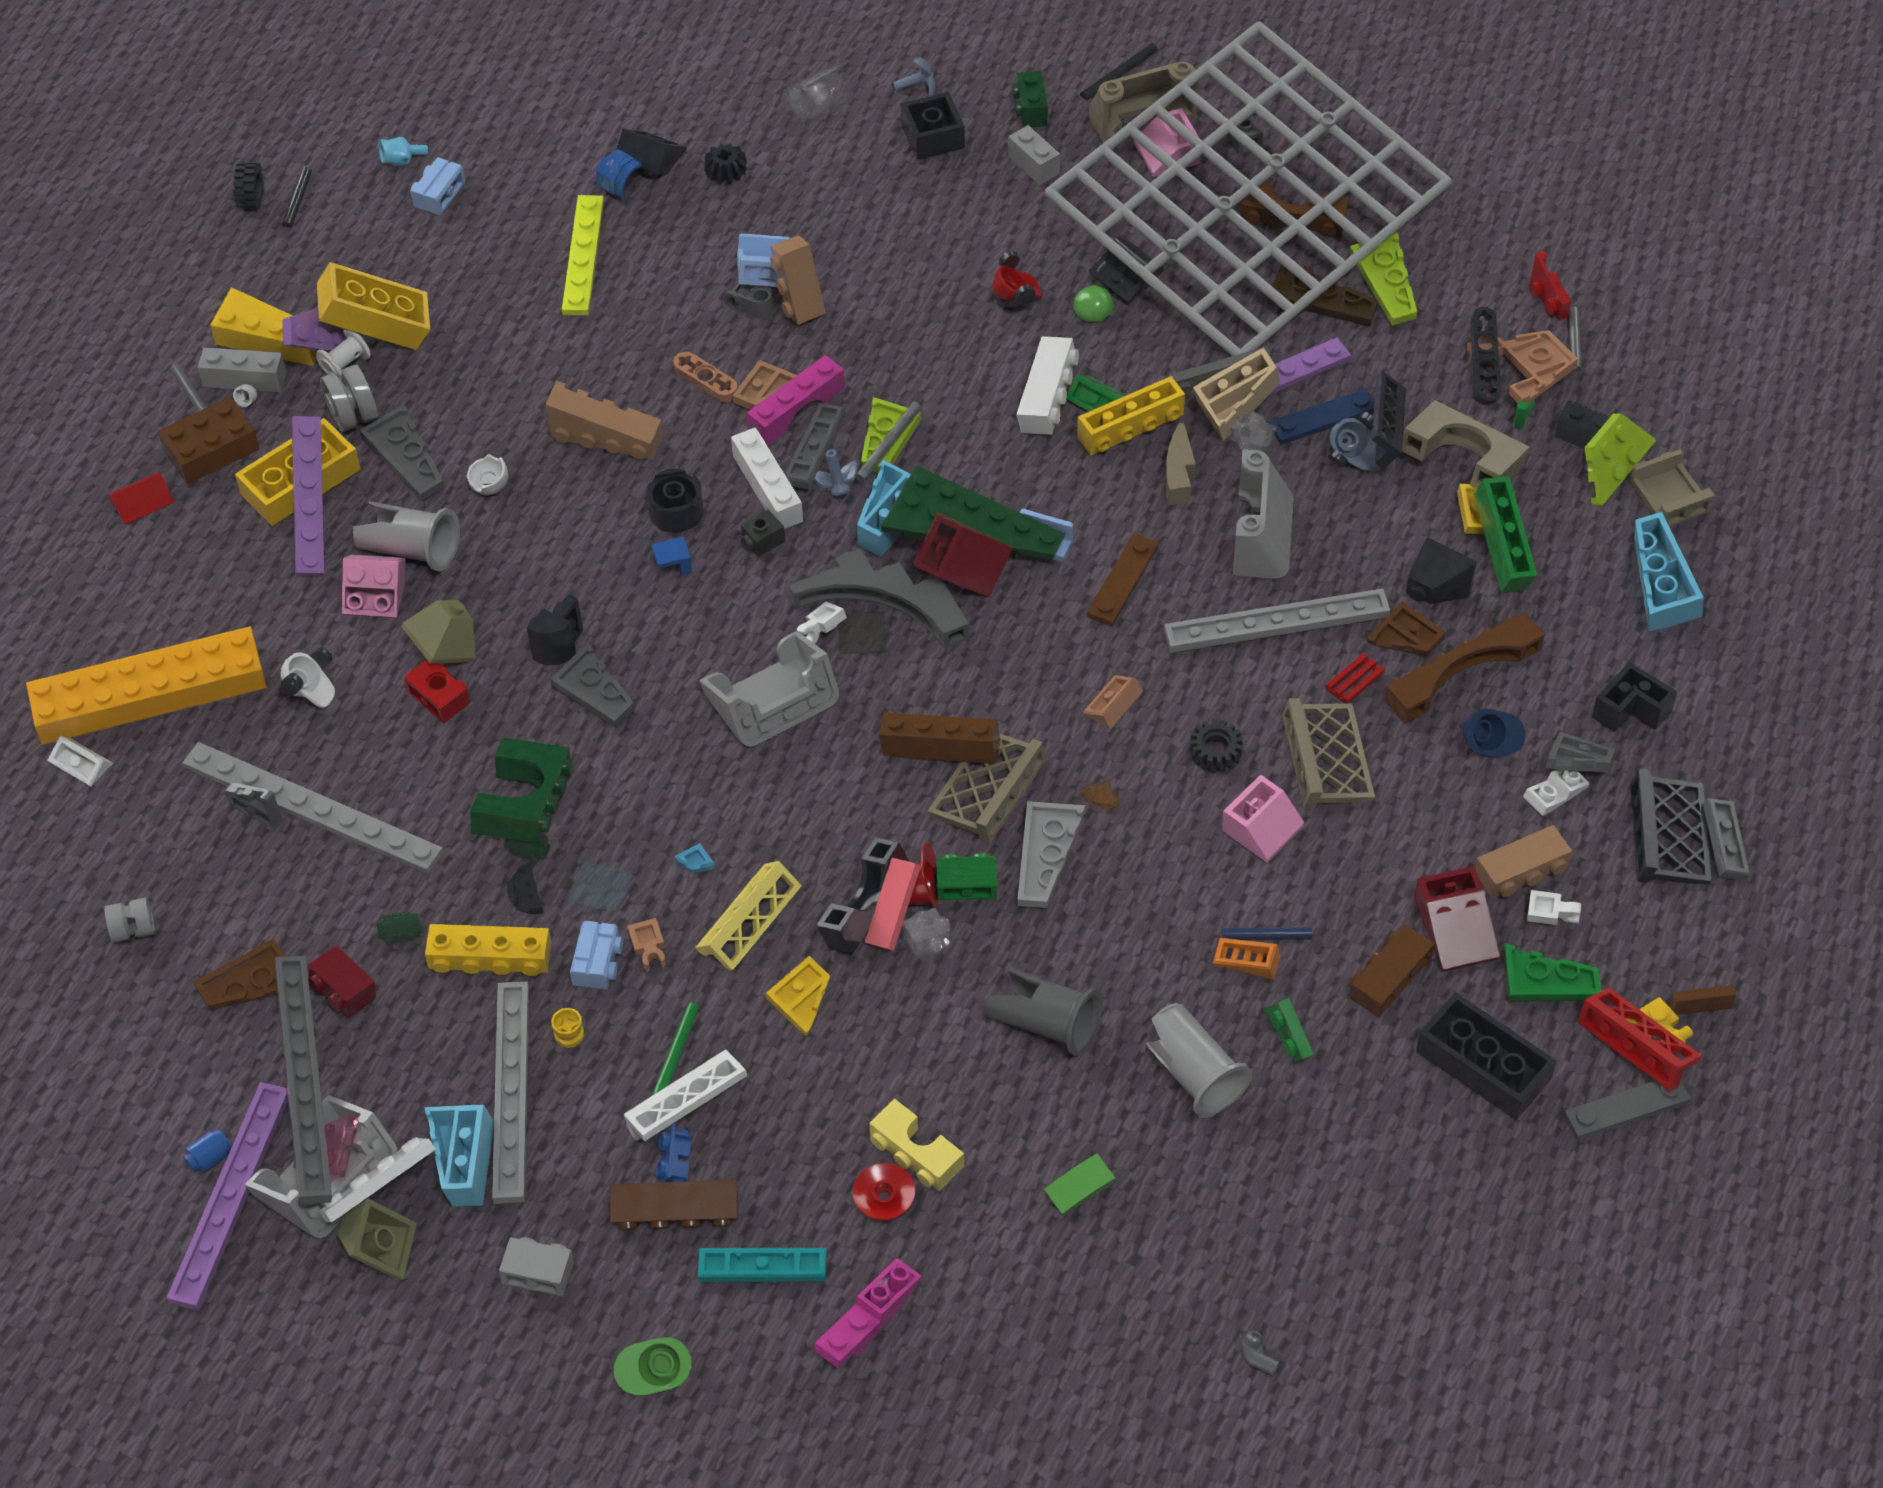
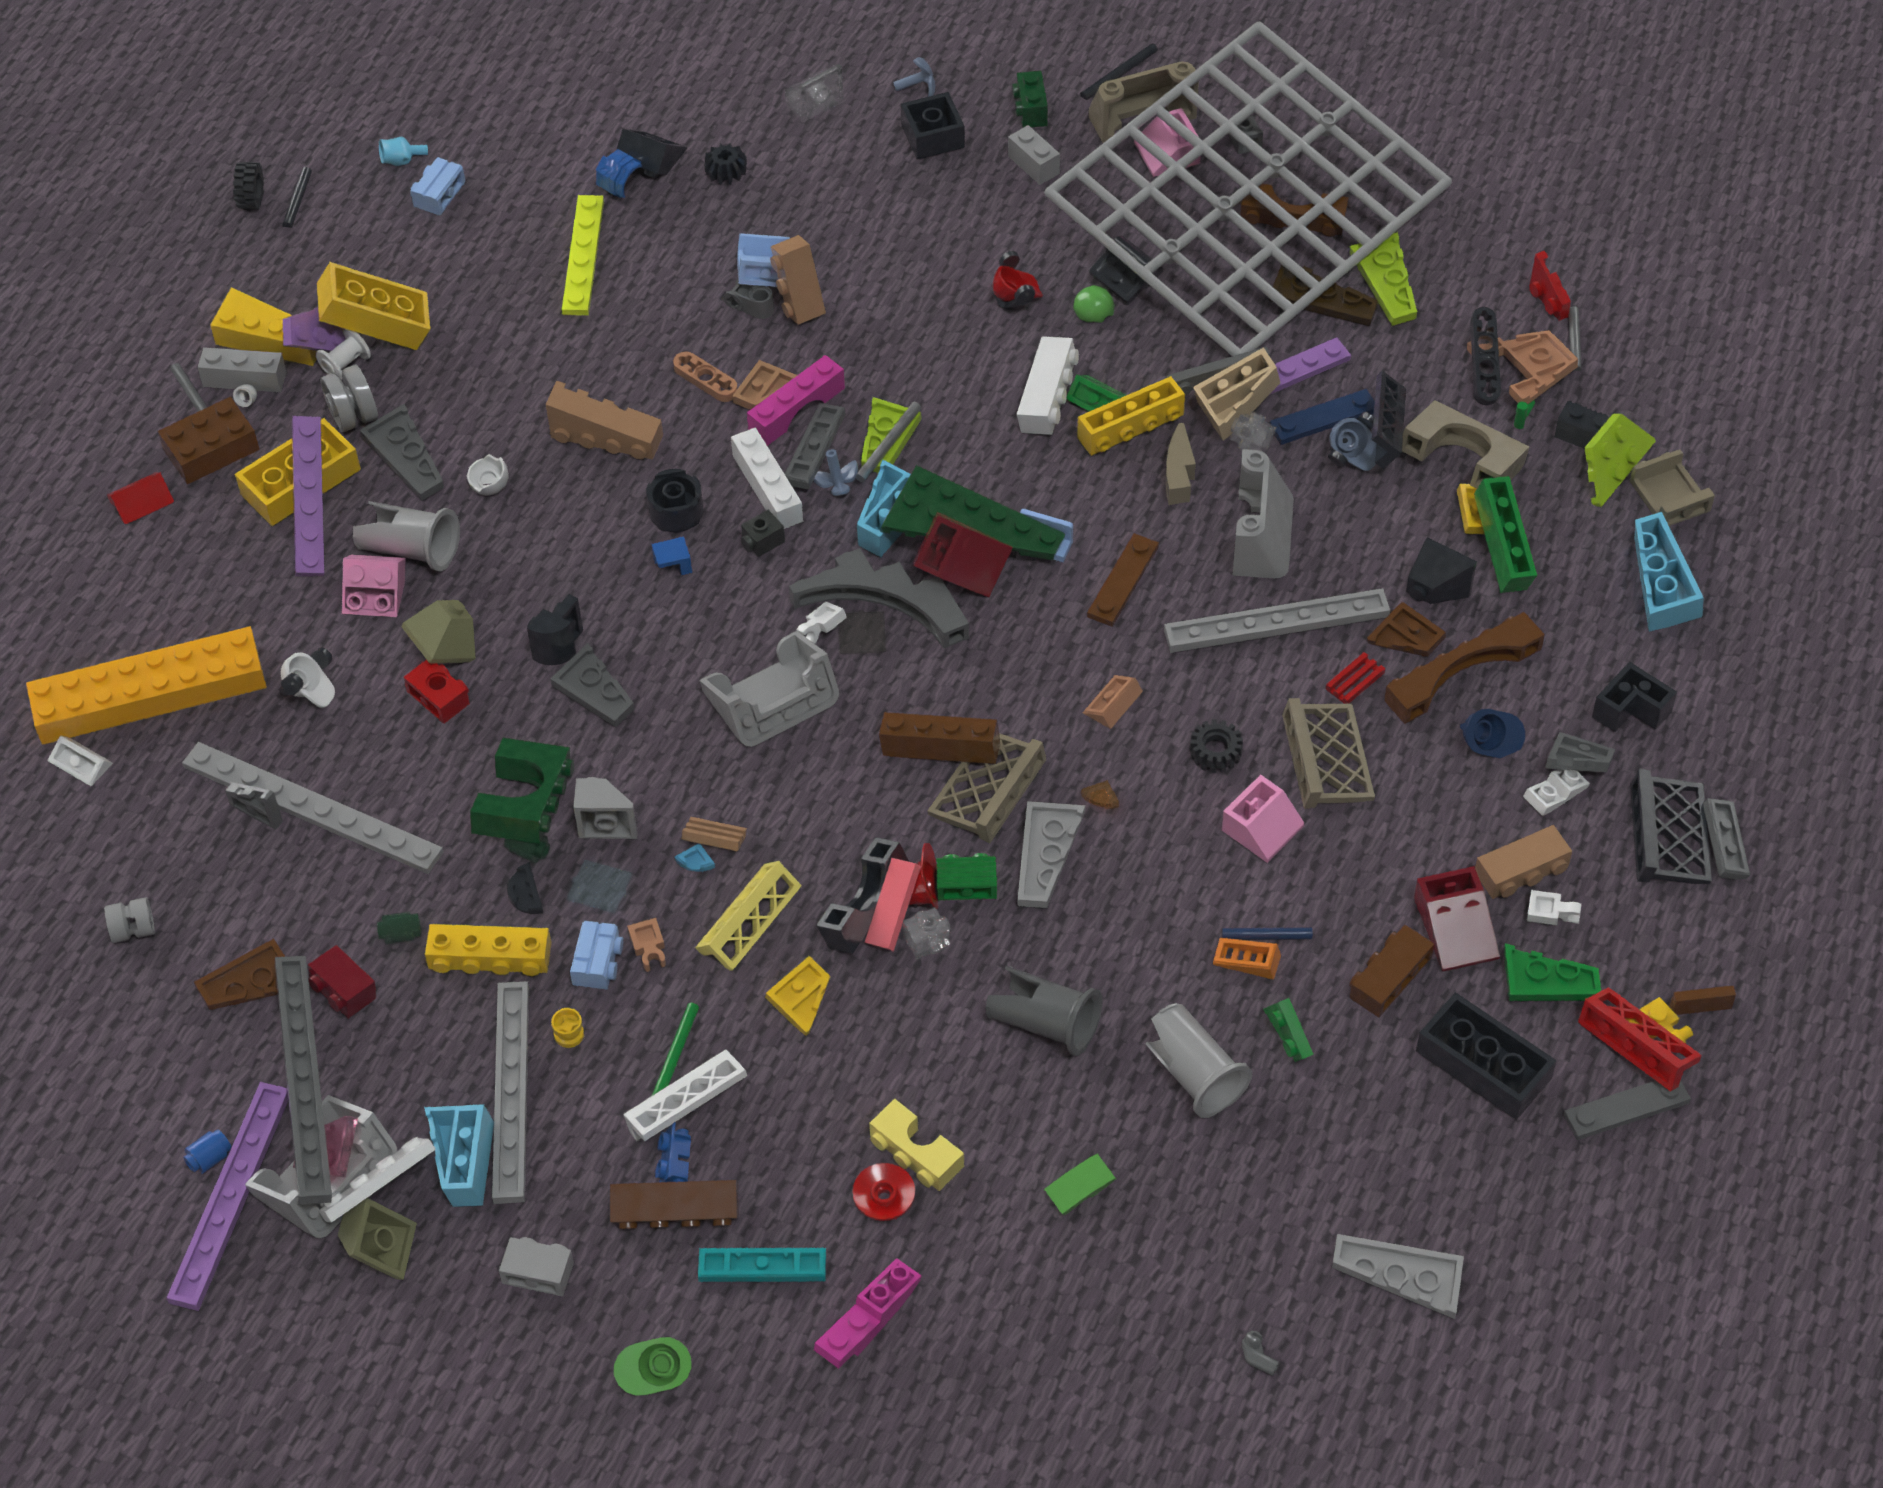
(603, 810): none -> light grey slope
(714, 834): none -> medium nougat tile
(1407, 1271): none -> light grey wing

